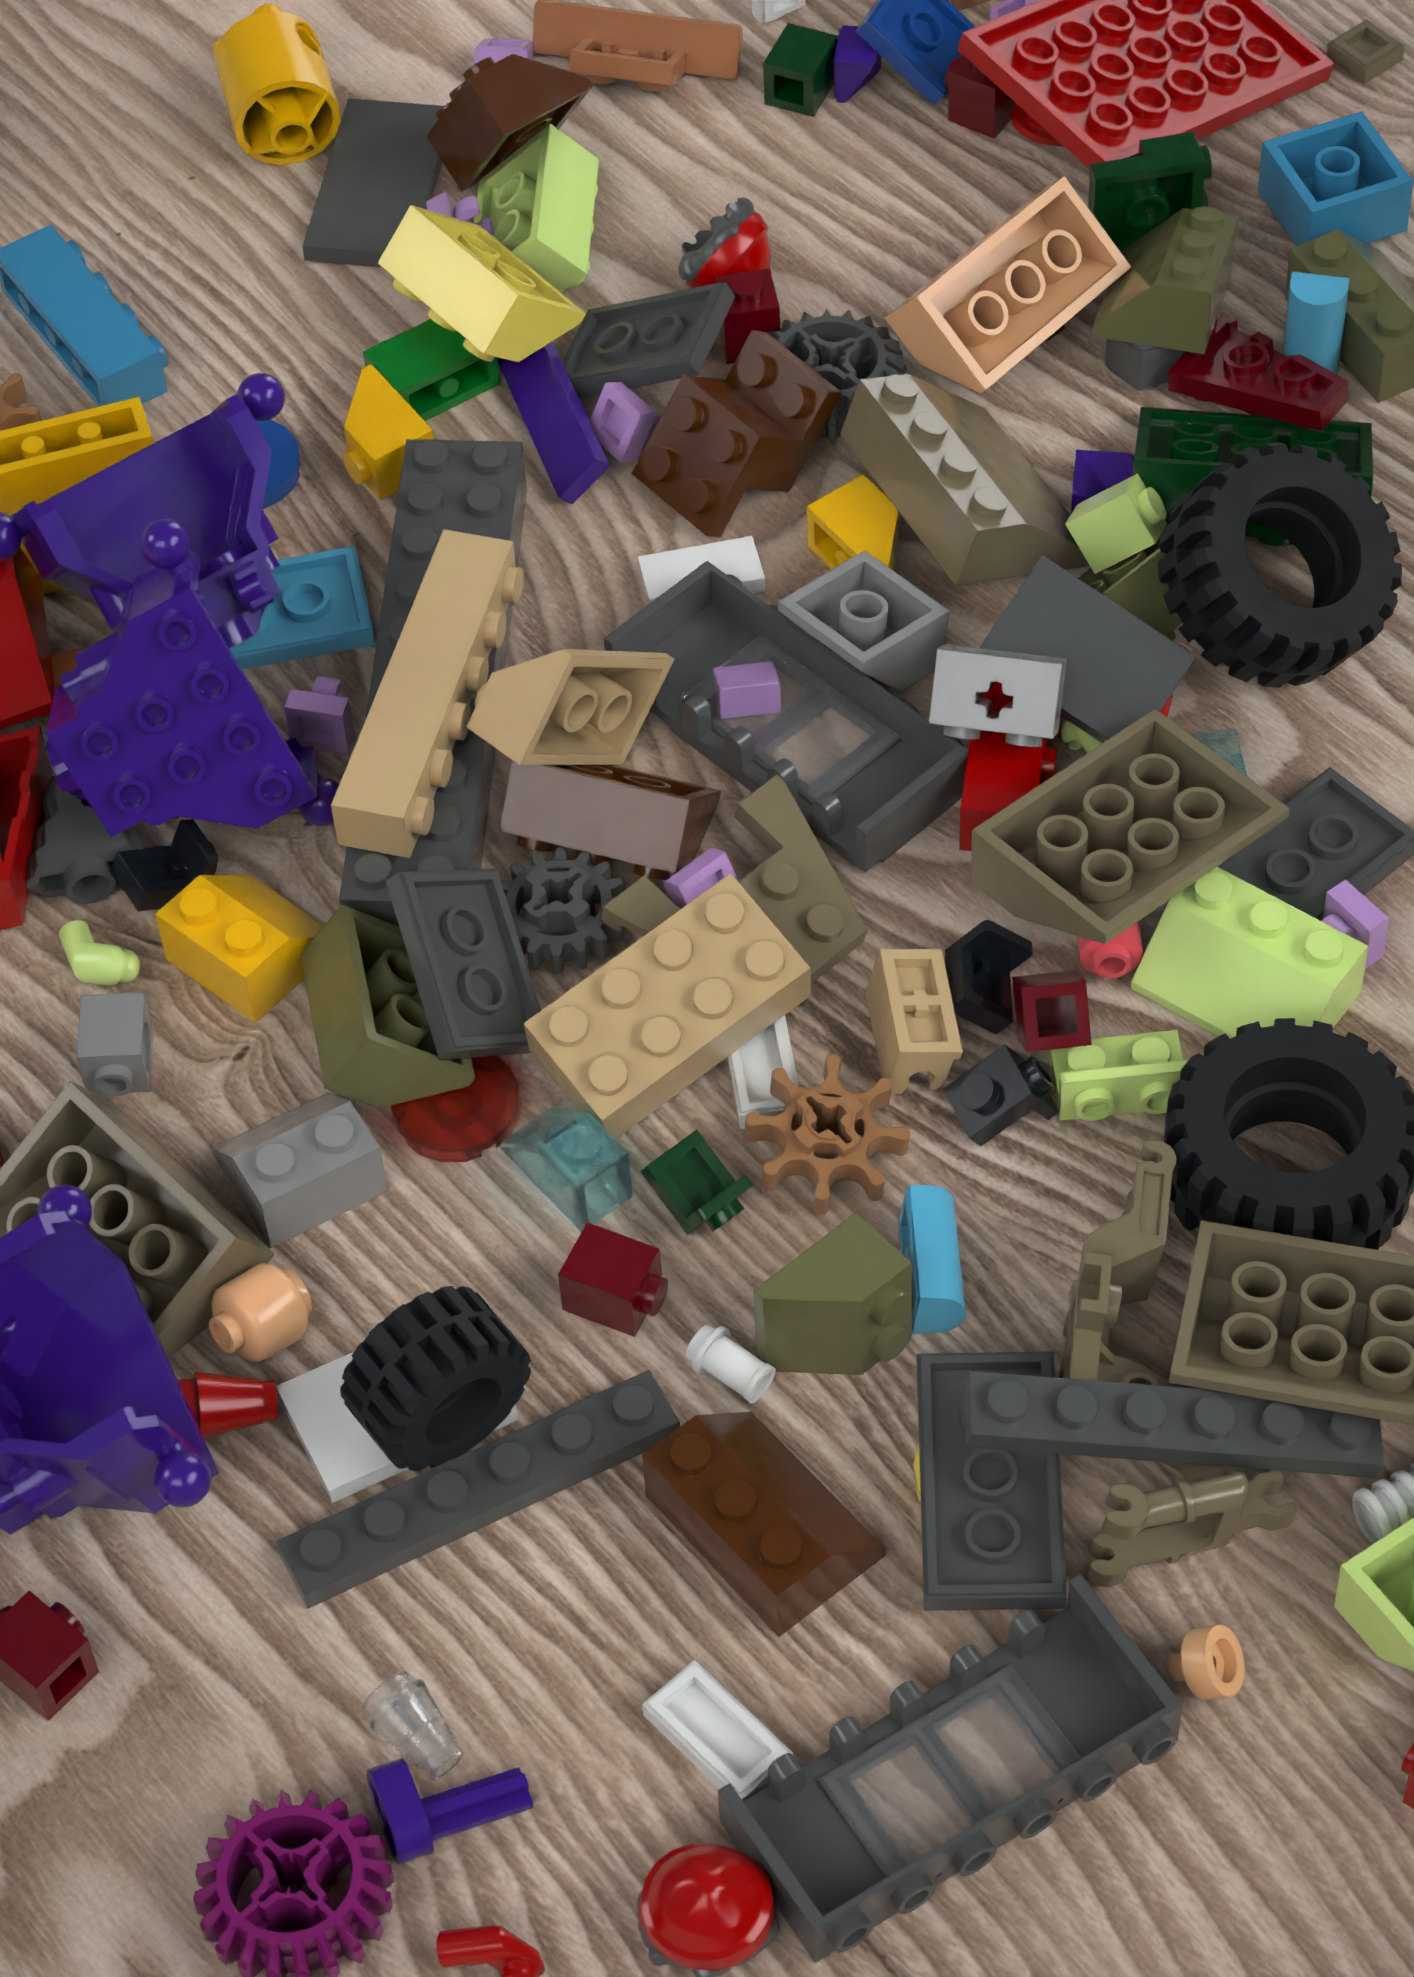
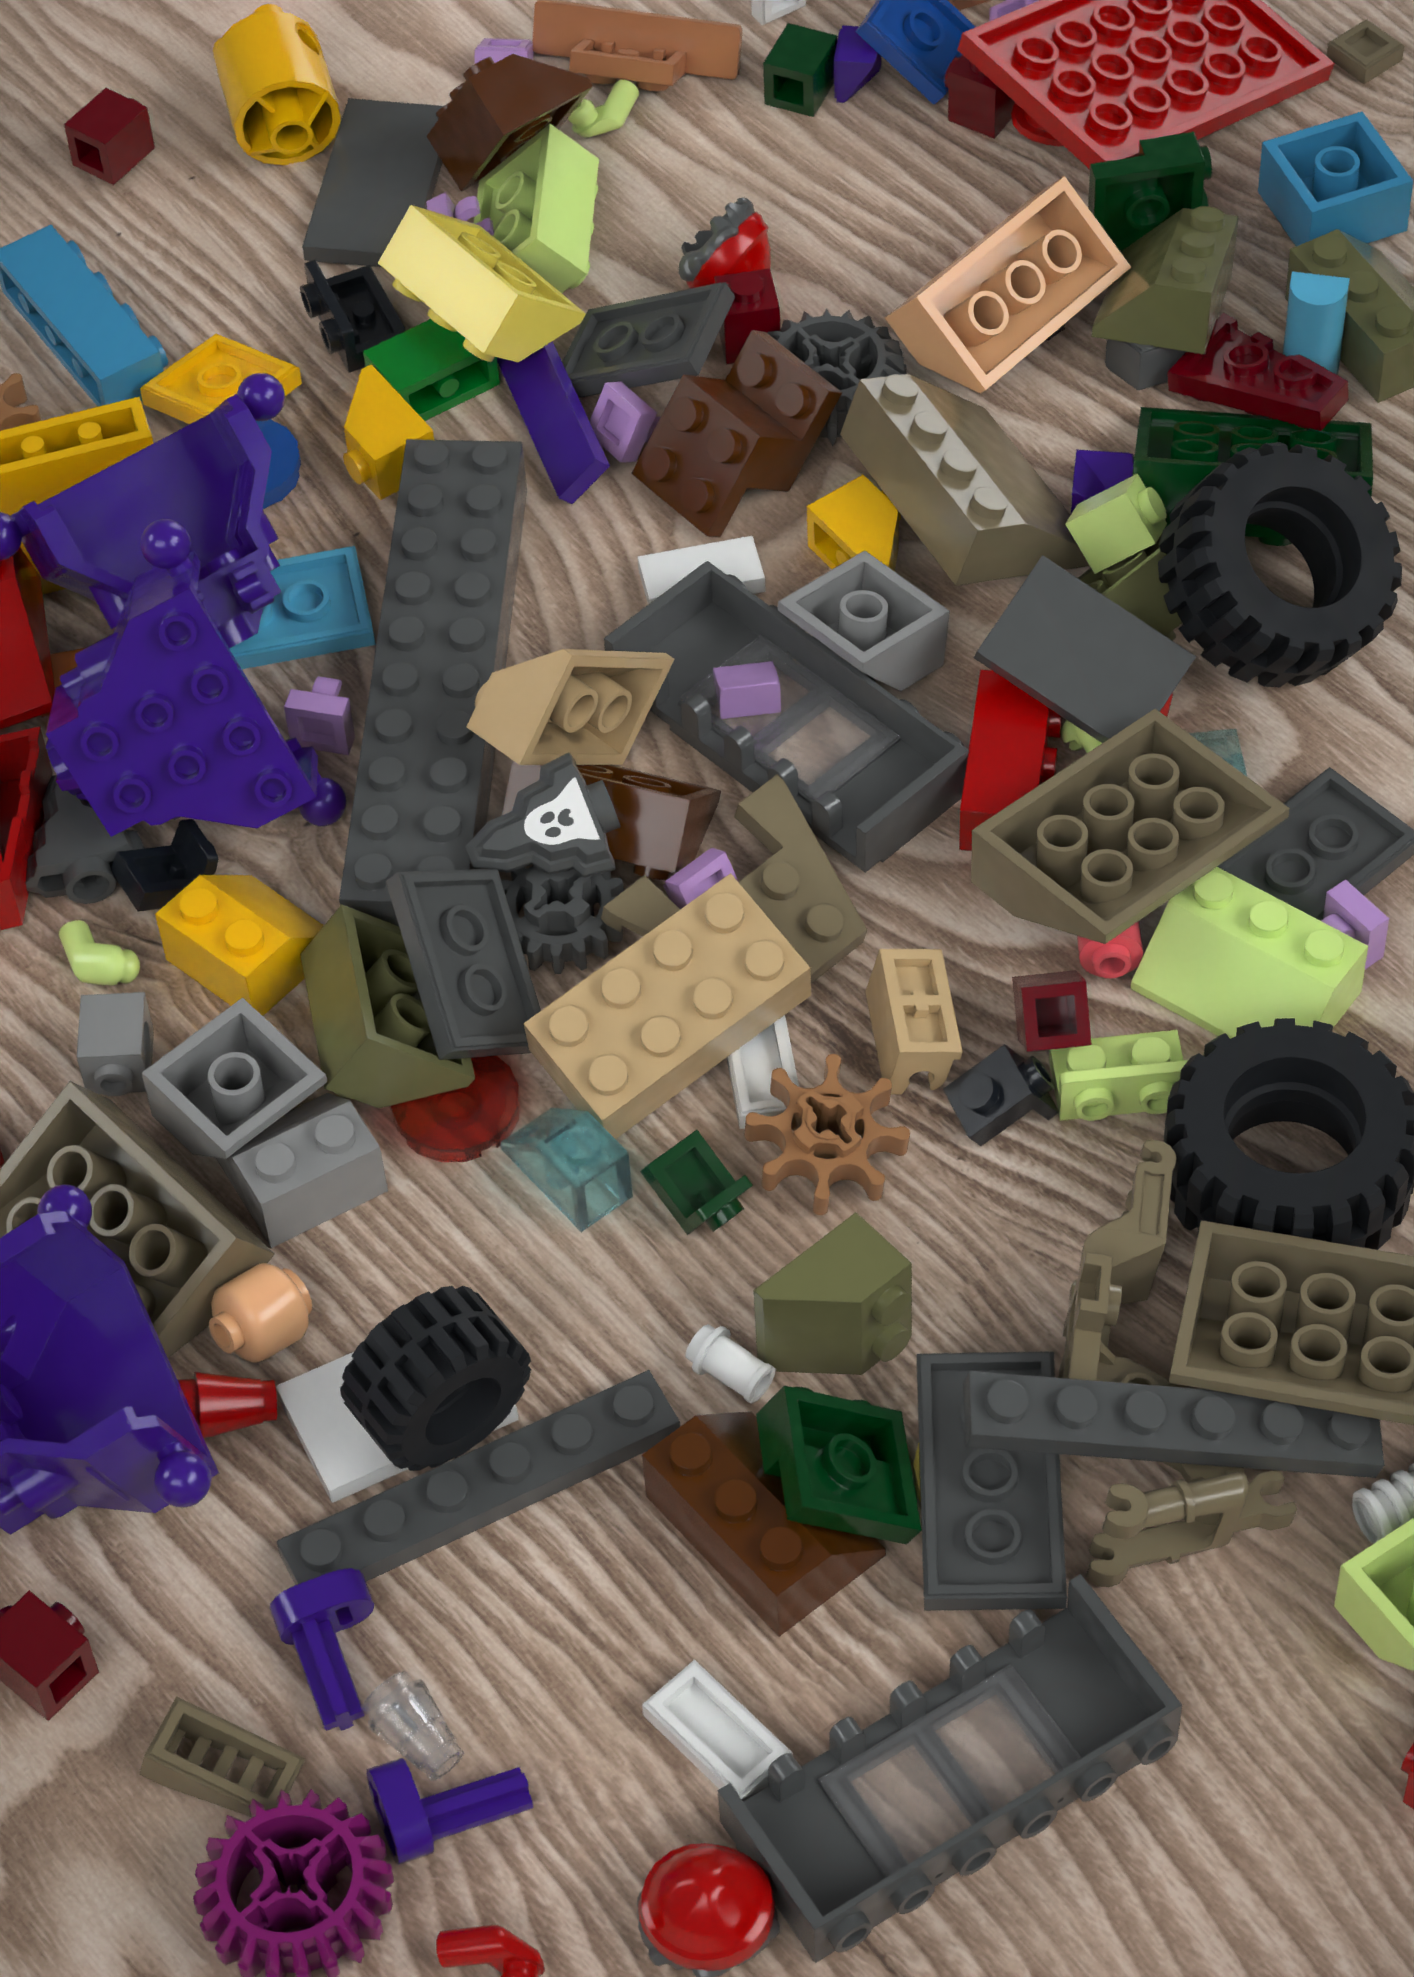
(109, 136): none -> dark red brick
(209, 1731): none -> dark tan slope
(210, 376): none -> yellow tile
(229, 1082): none -> light grey slope
(309, 1620): none -> dark purple piece
(351, 312): none -> black bracket
(427, 694): tan brick -> none
(552, 825): none -> dark grey rock
(608, 117): none -> yellowish green arm
(612, 1280): dark red brick -> none
(840, 1463): none -> dark green plate
(932, 1246): medium azure brick -> none
(968, 671): light grey brick -> none
(980, 974): black bracket -> none
(1209, 1662): light nougat tile -> none

